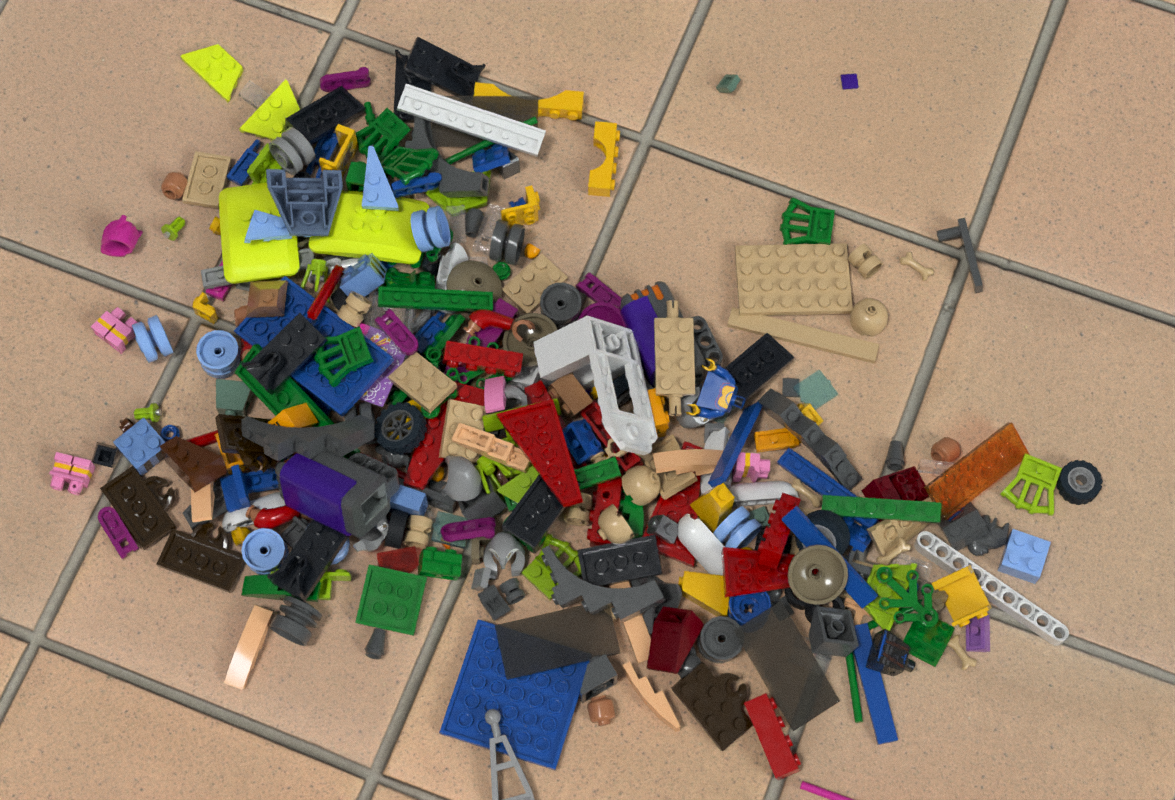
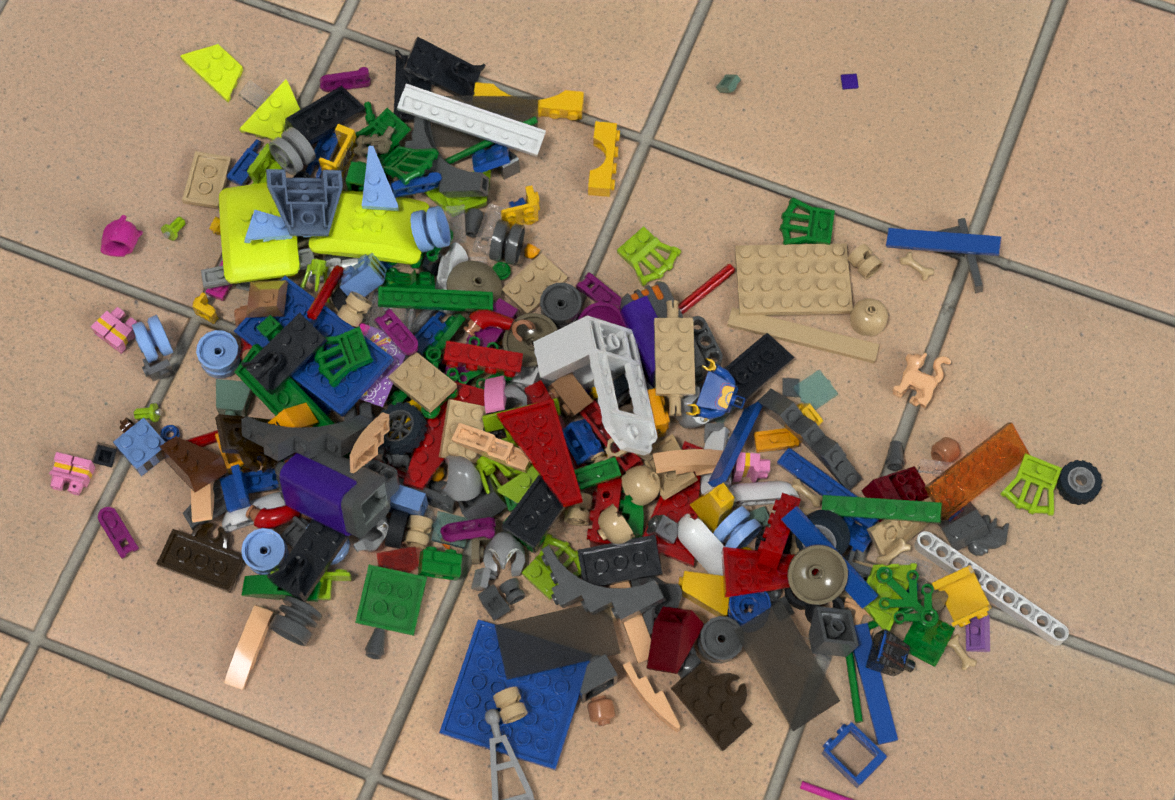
(141, 505): dark brown plate -> none
(158, 371): none -> flat silver bracket
(174, 185): nougat head -> none
(239, 535): yellow plate -> none
(269, 328): none -> green bracket
(368, 442): none -> light nougat slope
(380, 143): none -> dark tan piece
(510, 705): none -> tan wheel
(642, 245): none -> lime plate
(706, 288): none -> red axle
(772, 737): red brick -> none
(843, 731): none -> blue window
(919, 381): none -> light nougat animal
(943, 242): none -> blue tile
(1024, 556): light blue brick -> none

